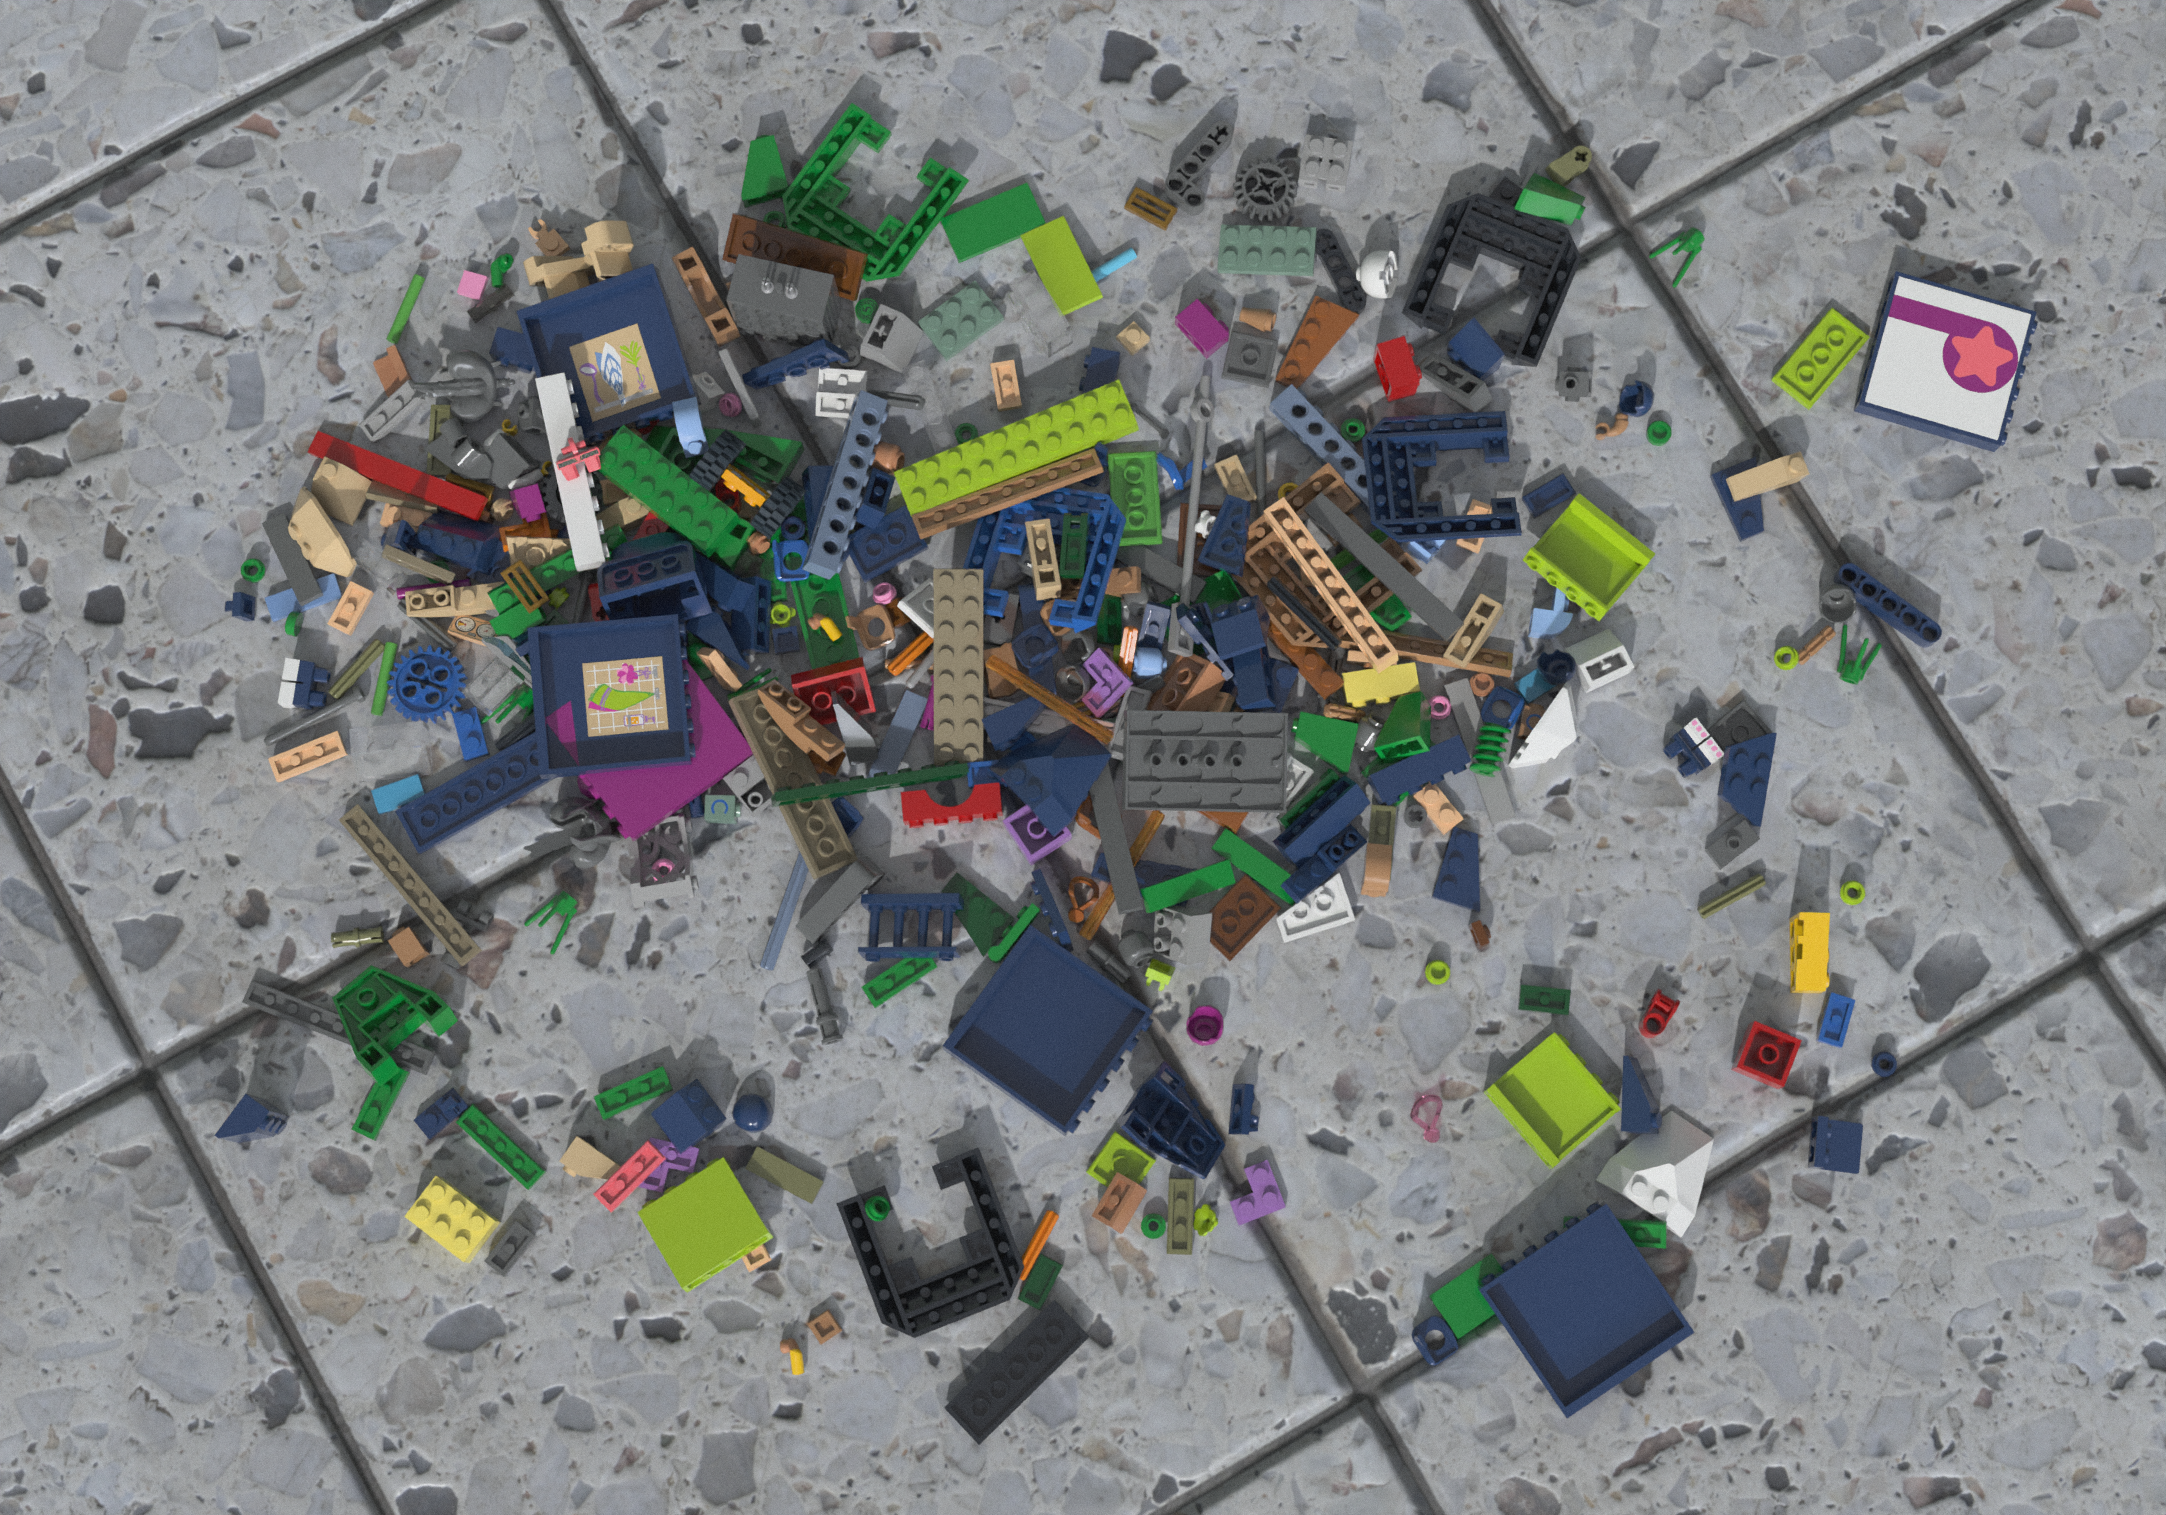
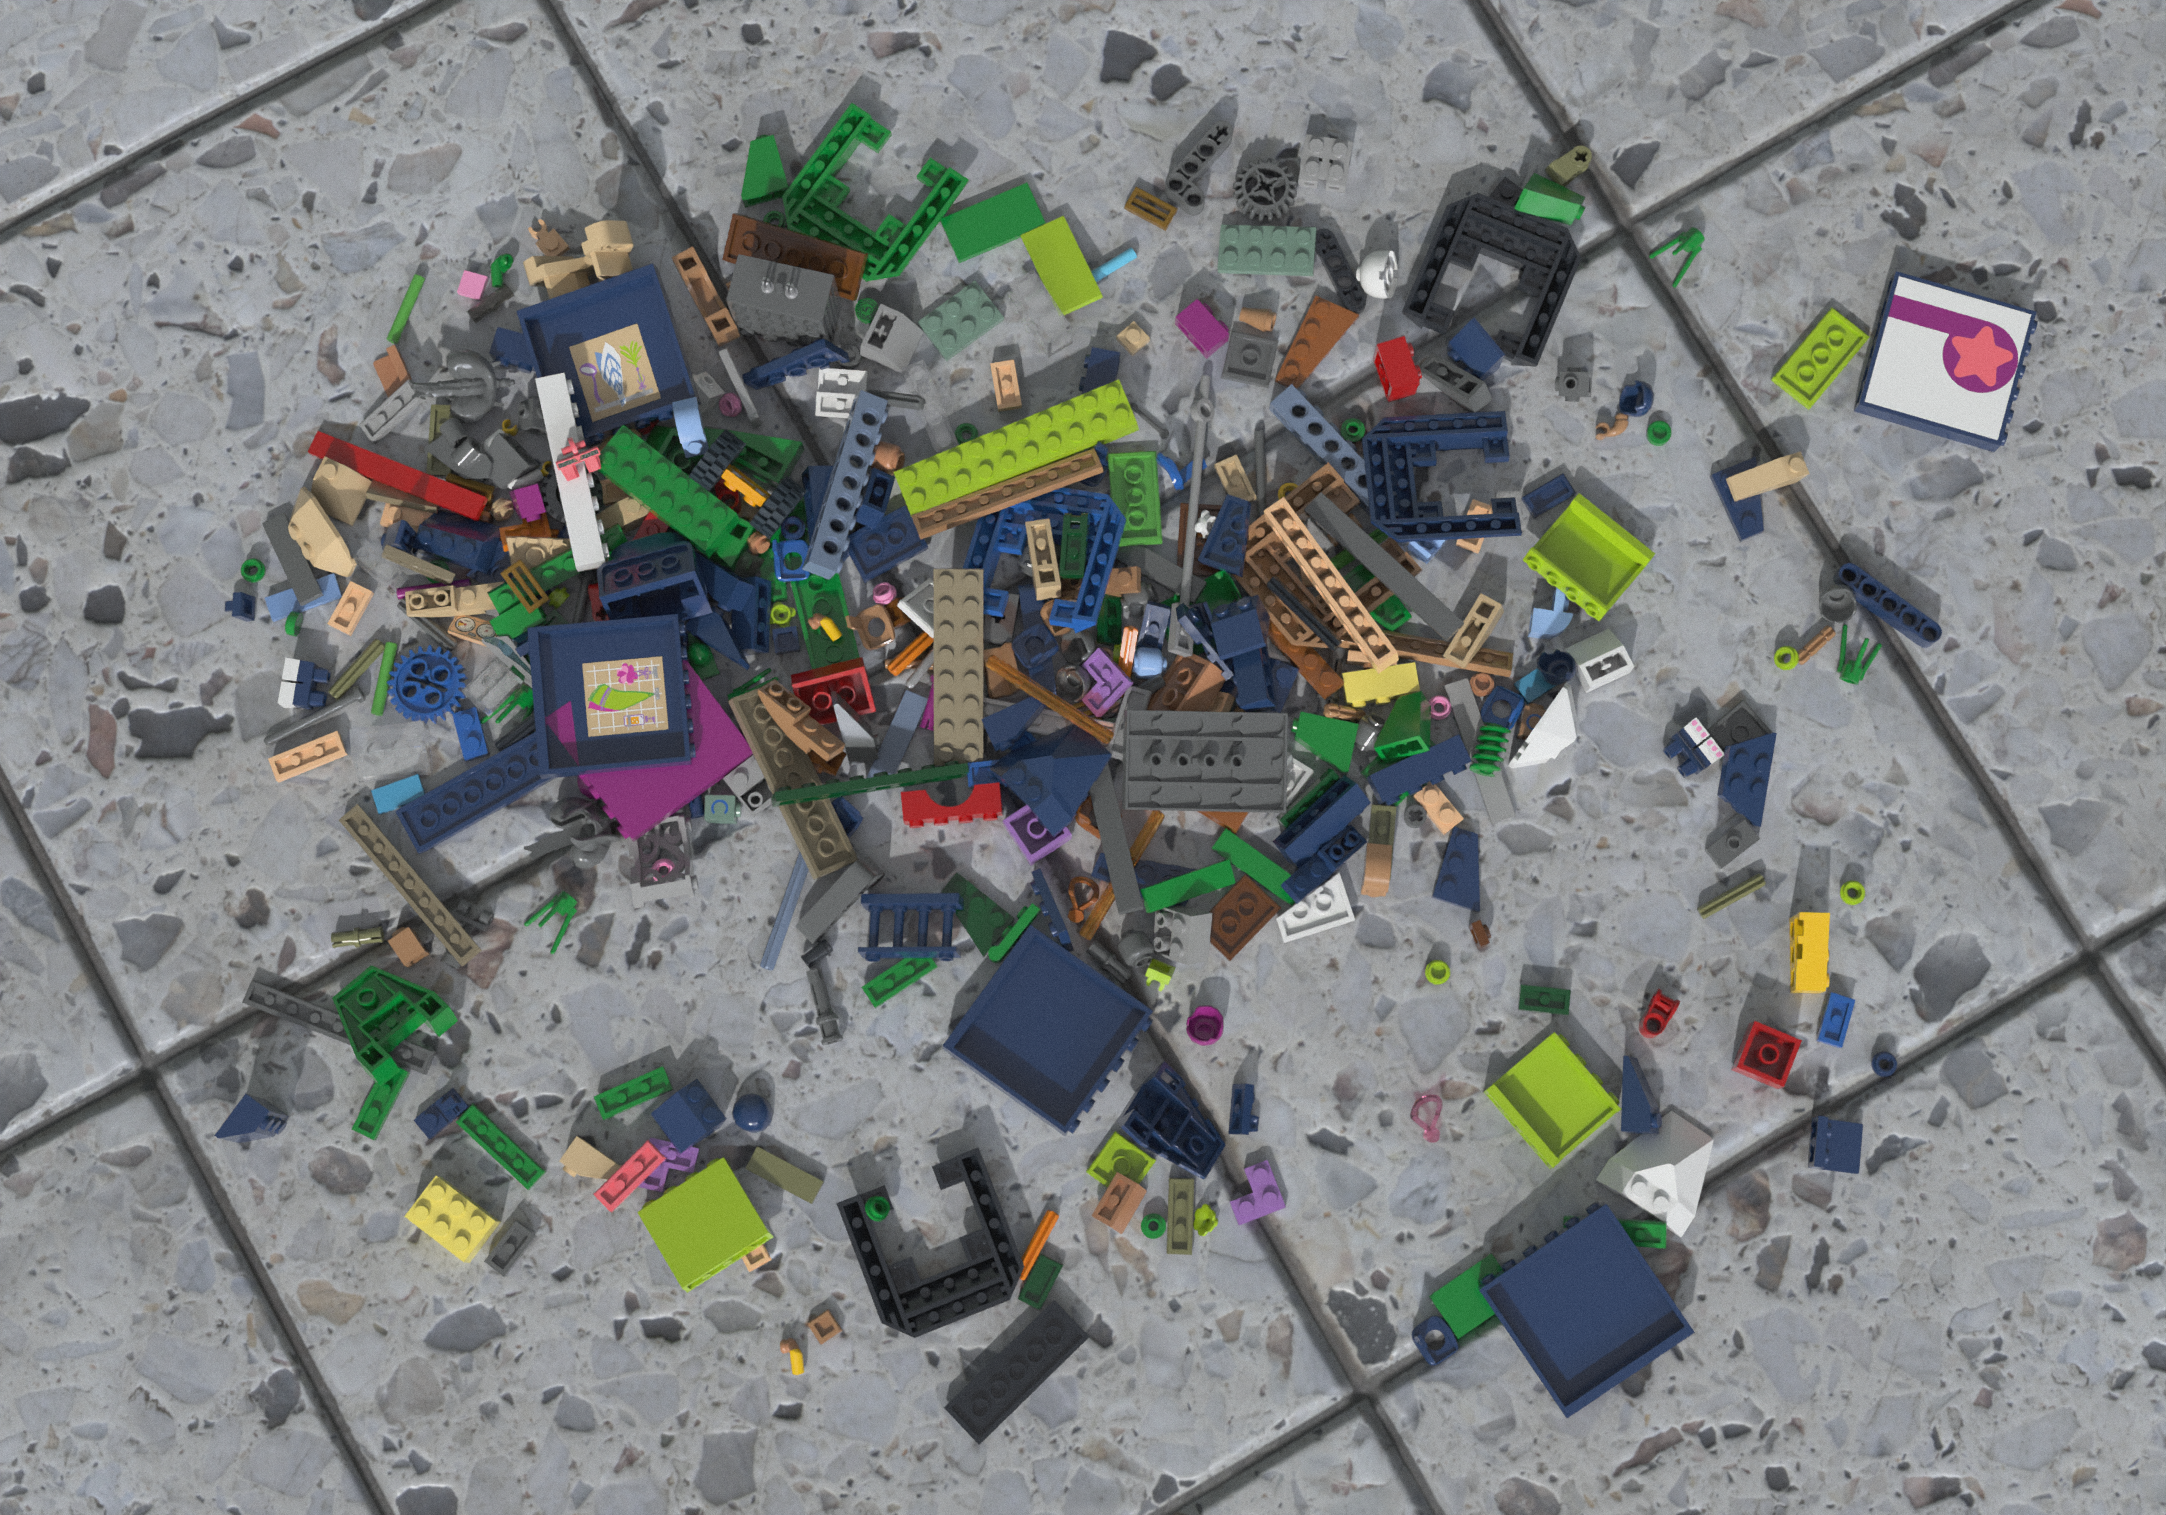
(724, 674): light nougat plate -> none

